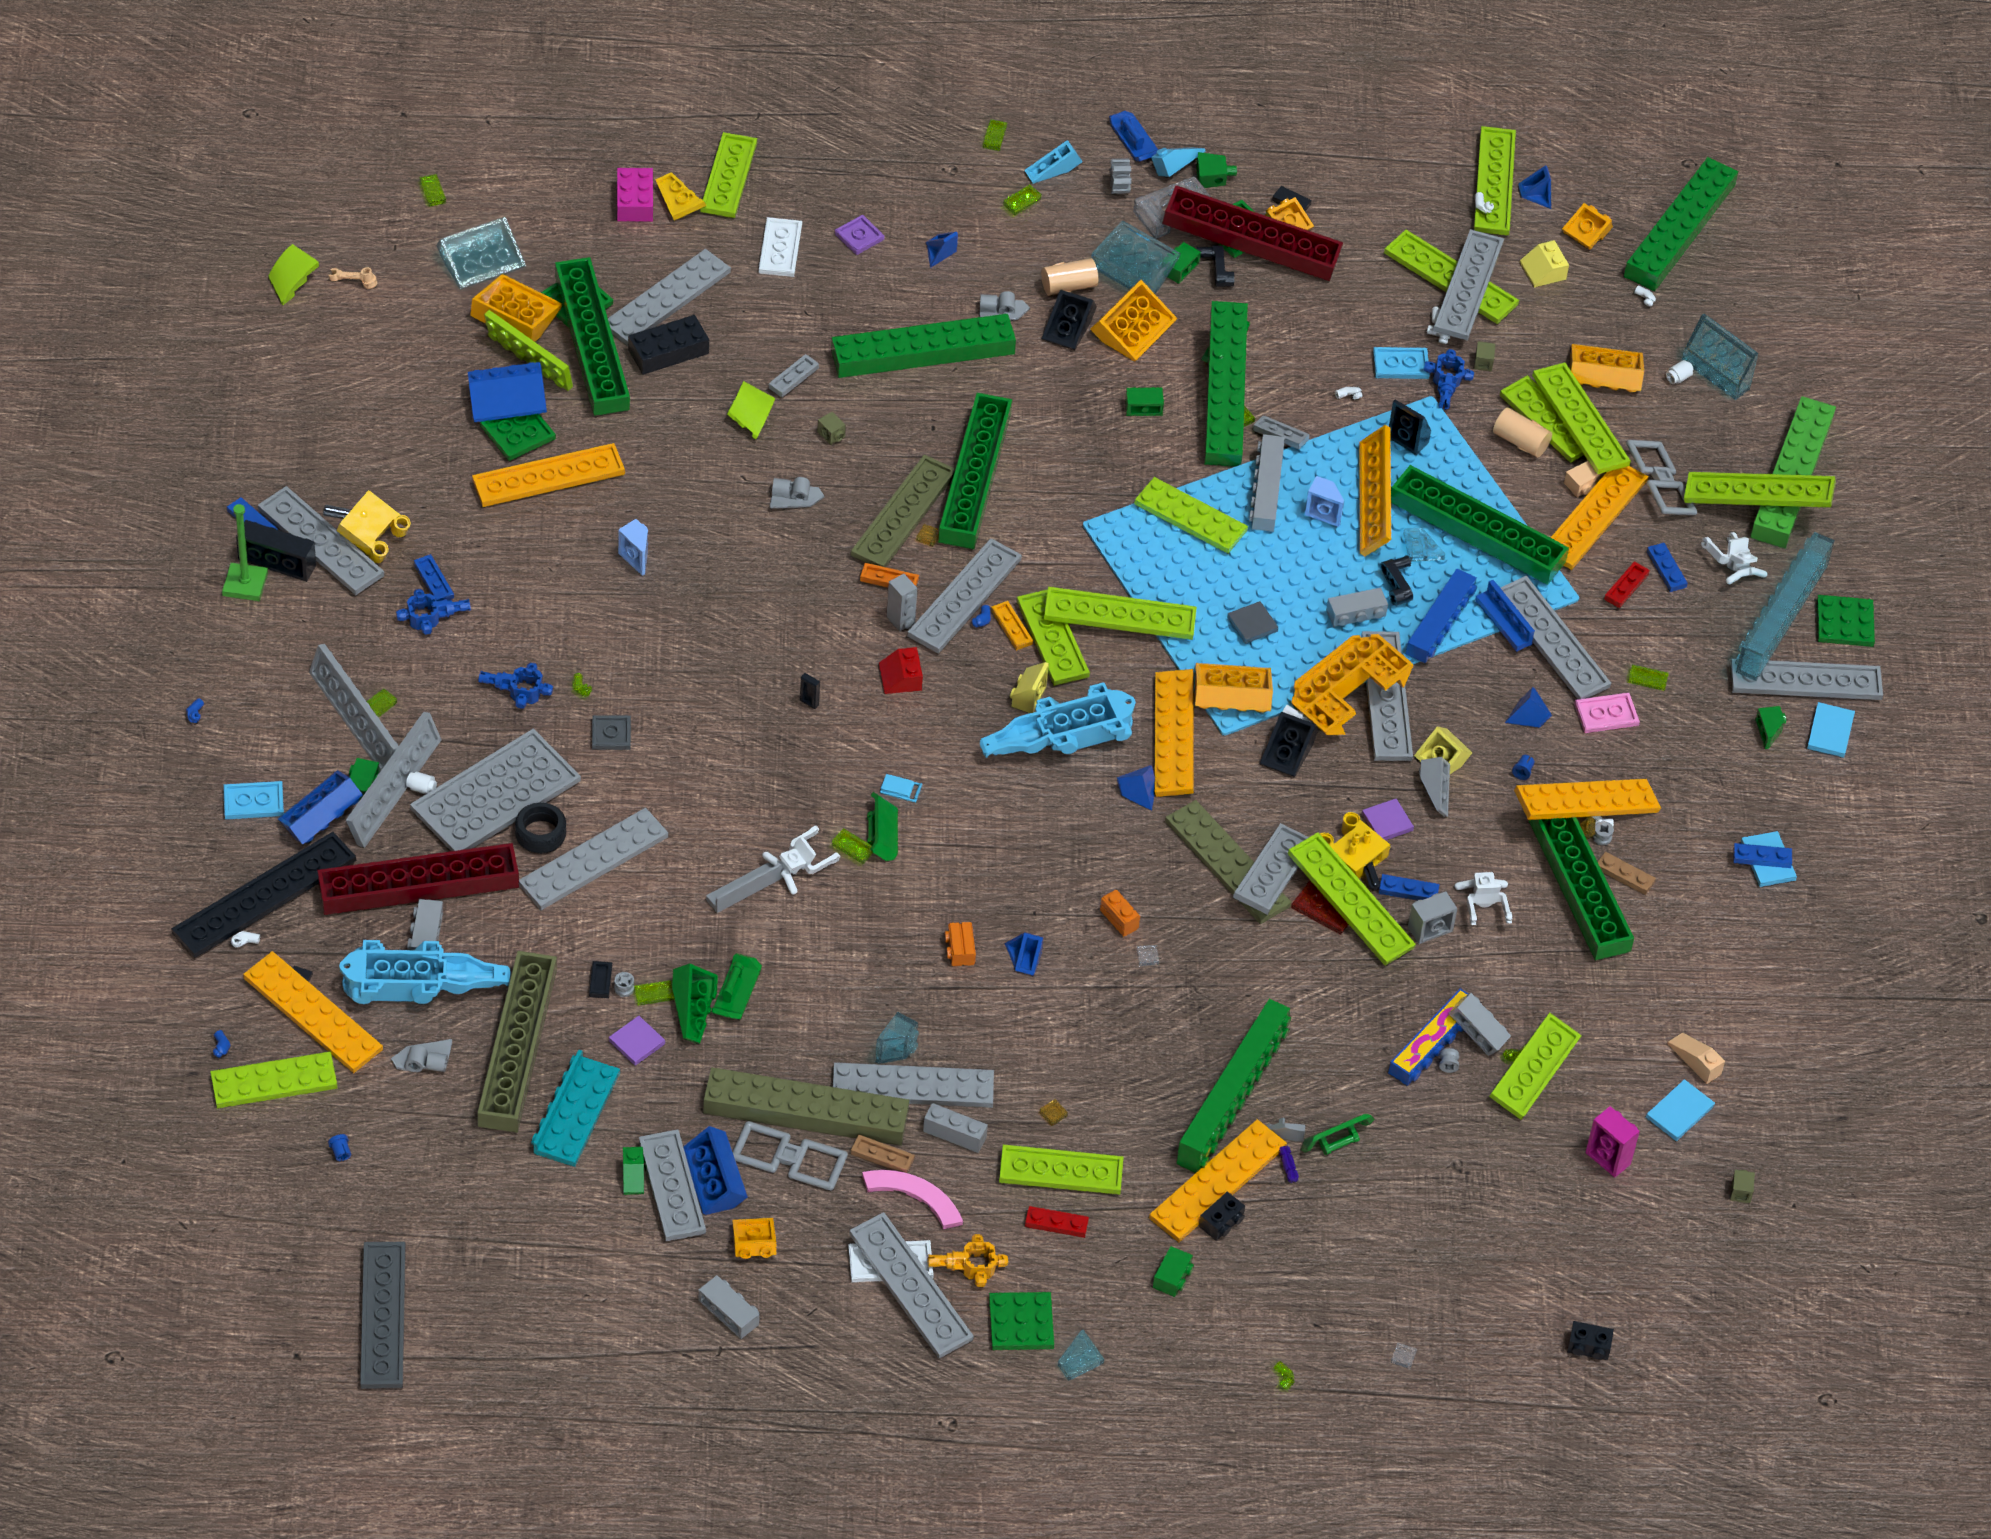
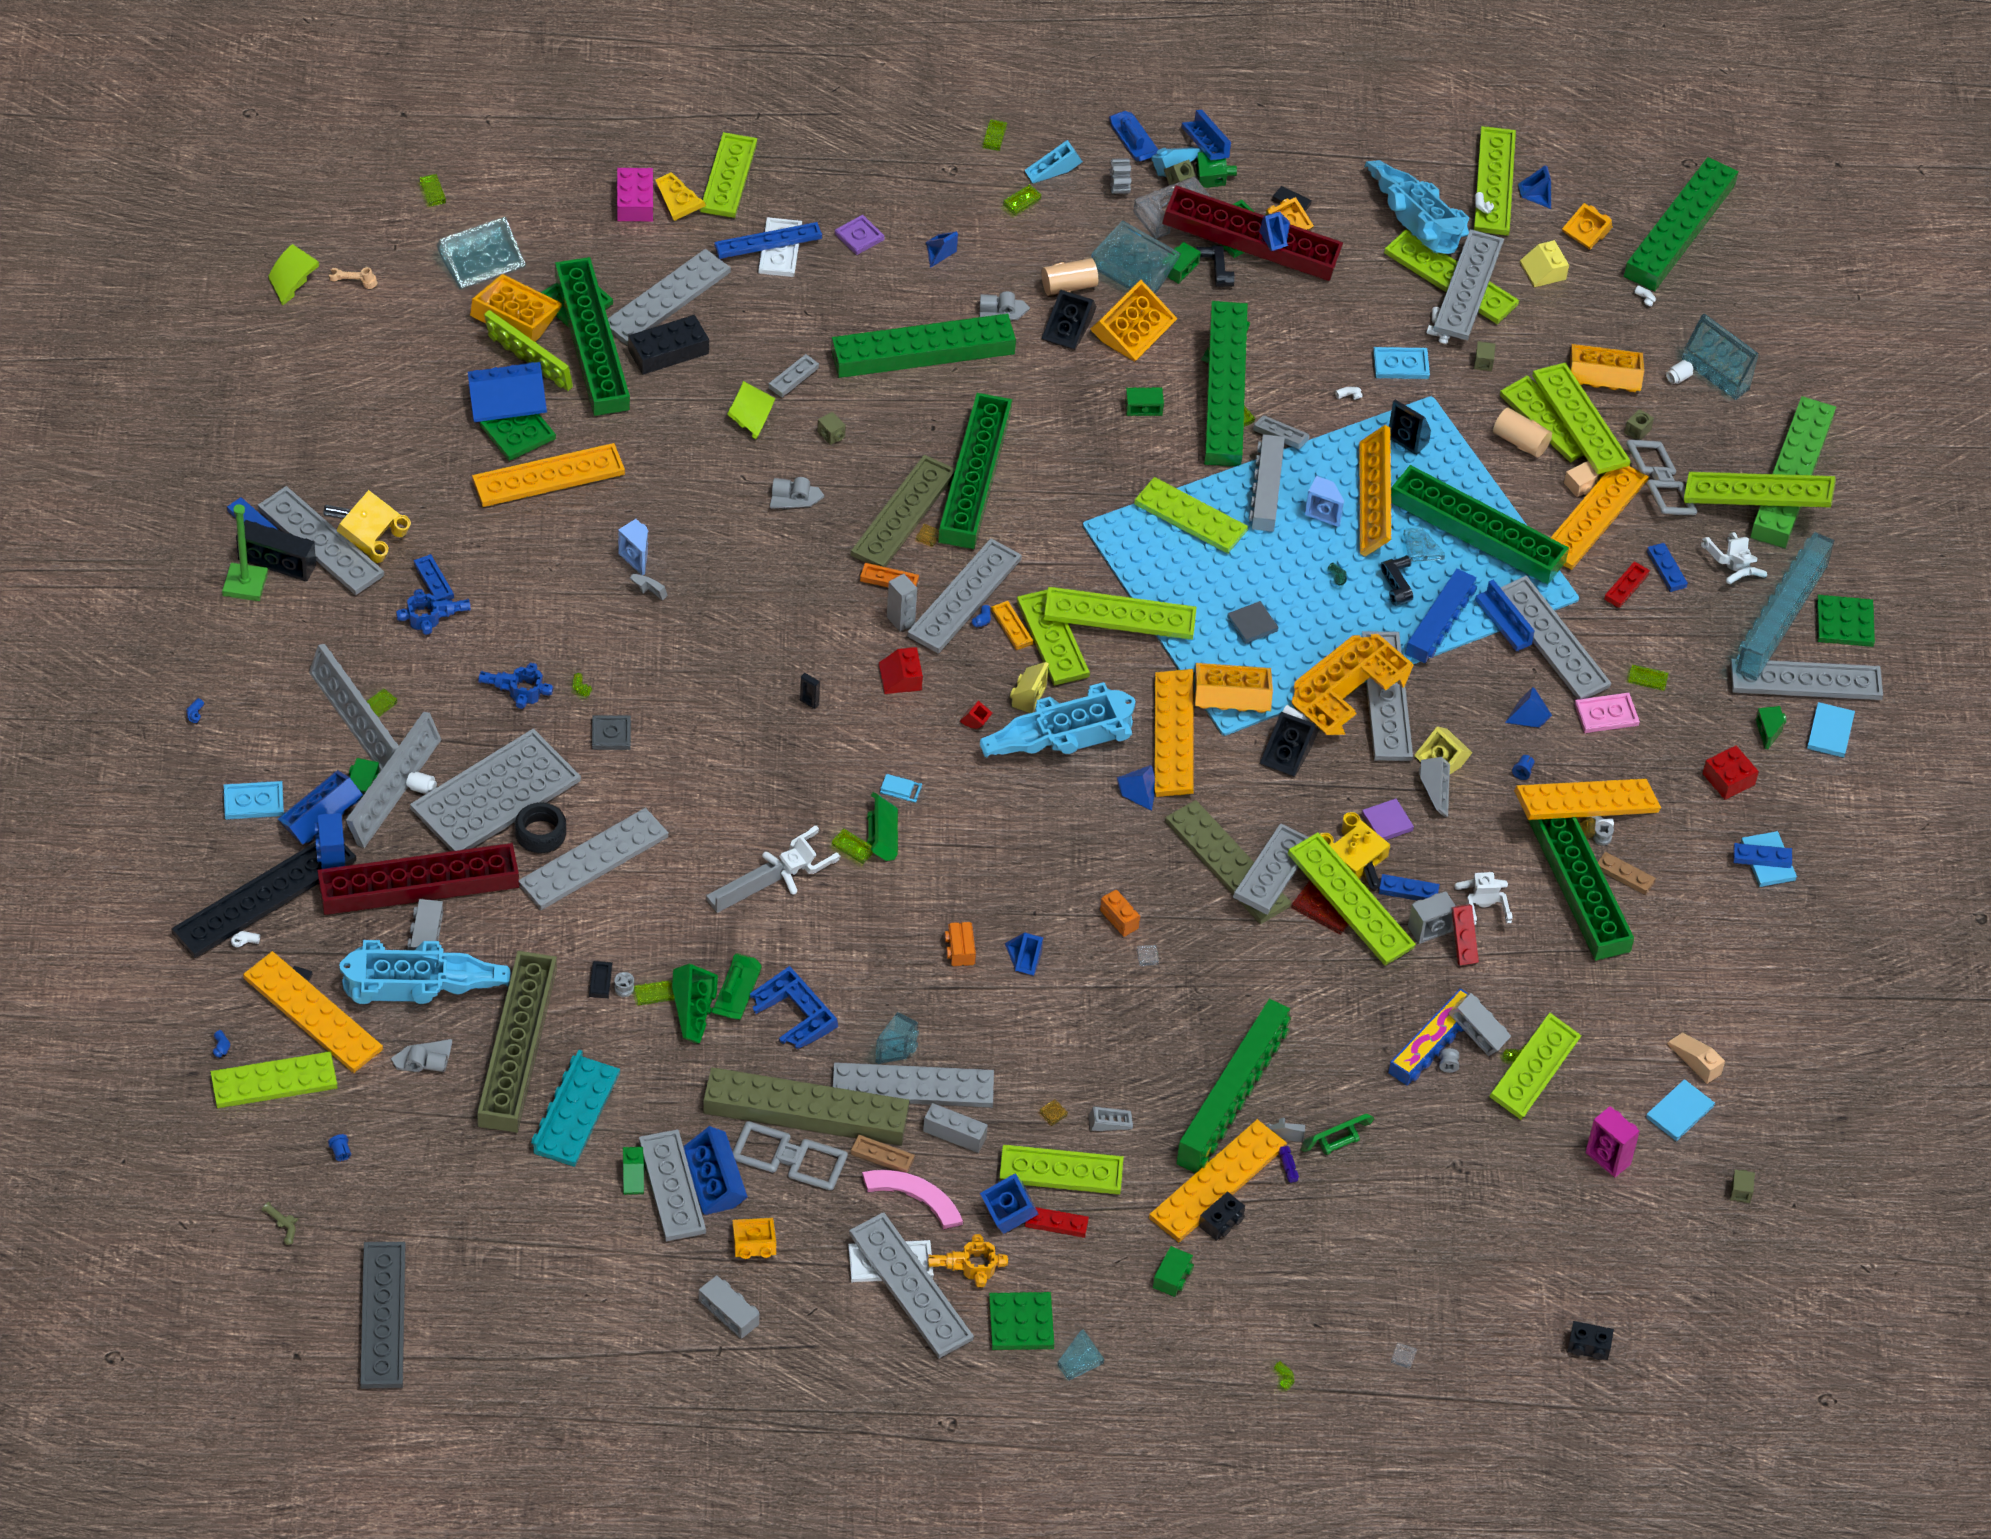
(282, 1221): none -> olive piece
(330, 840): none -> blue brick
(636, 1040): medium lavender tile -> none
(647, 583): none -> light grey slope
(768, 240): none -> blue tile
(819, 1018): none -> blue wedge
(976, 716): none -> red brick
(1009, 1203): none -> blue brick
(1098, 1122): none -> light grey slope
(1179, 172): none -> olive brick
(1210, 135): none -> blue fence
(1275, 230): none -> blue slope
(1340, 574): none -> clear green arm
(1357, 607): light grey brick -> none
(1420, 208): none -> medium azure animal
(1447, 382): blue piece -> none
(1465, 934): none -> red plate
(1639, 425): none -> olive brick
(1730, 772): none -> red brick

